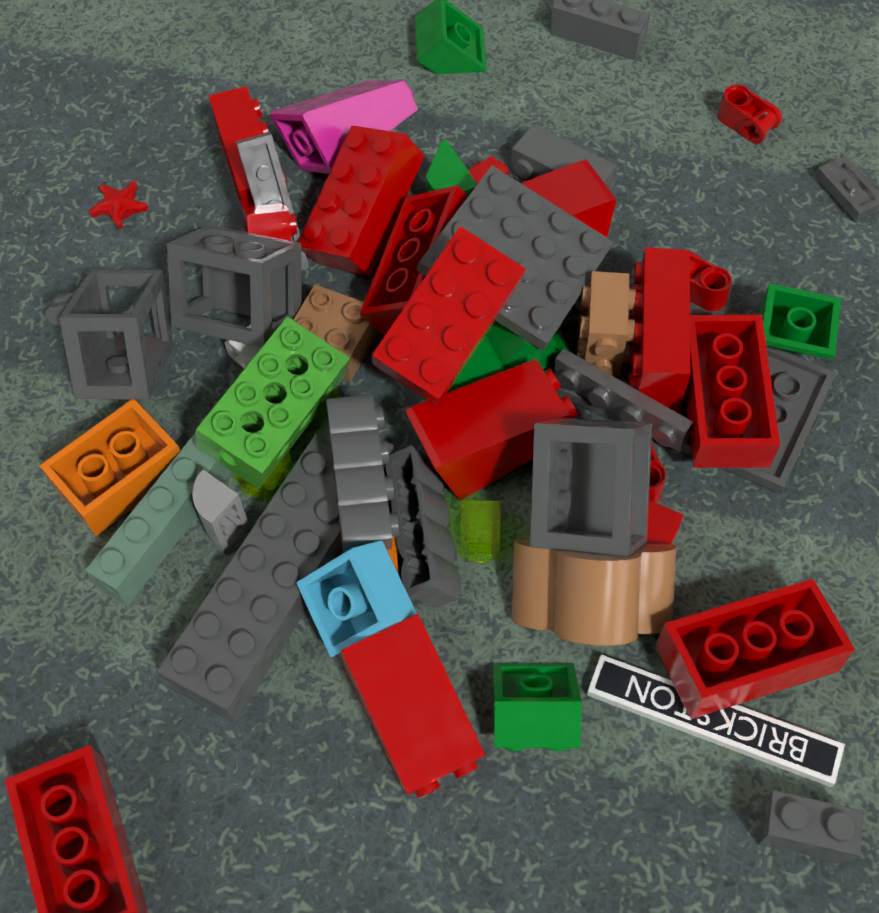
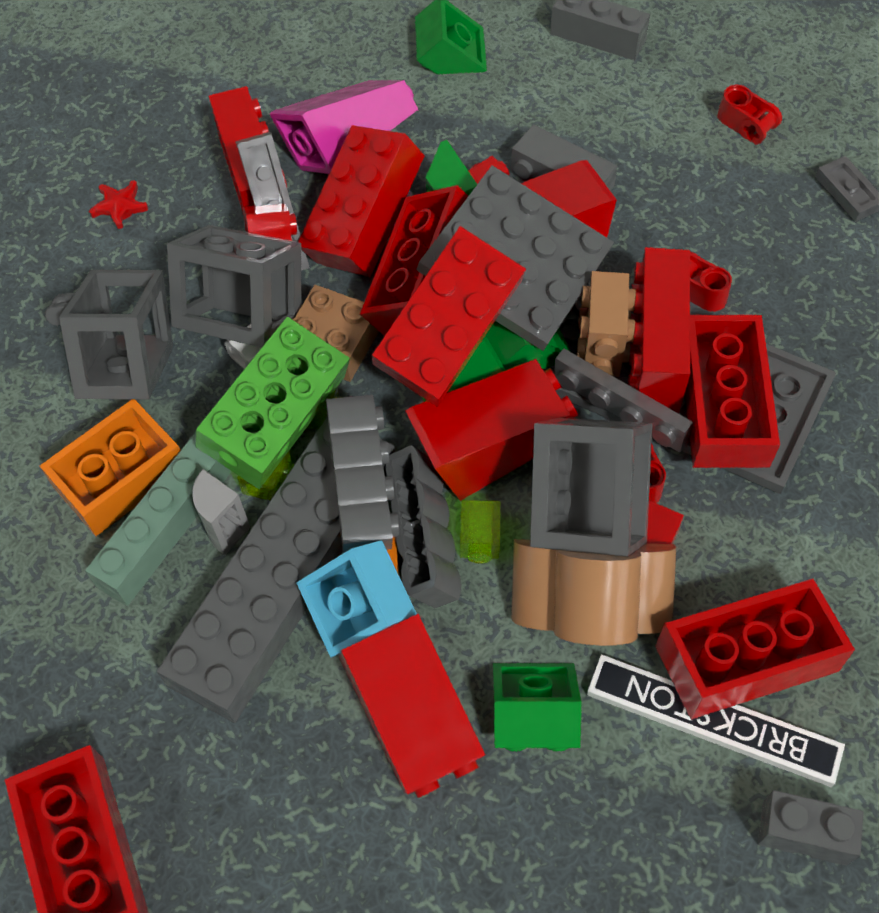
(800, 320): green slope -> none

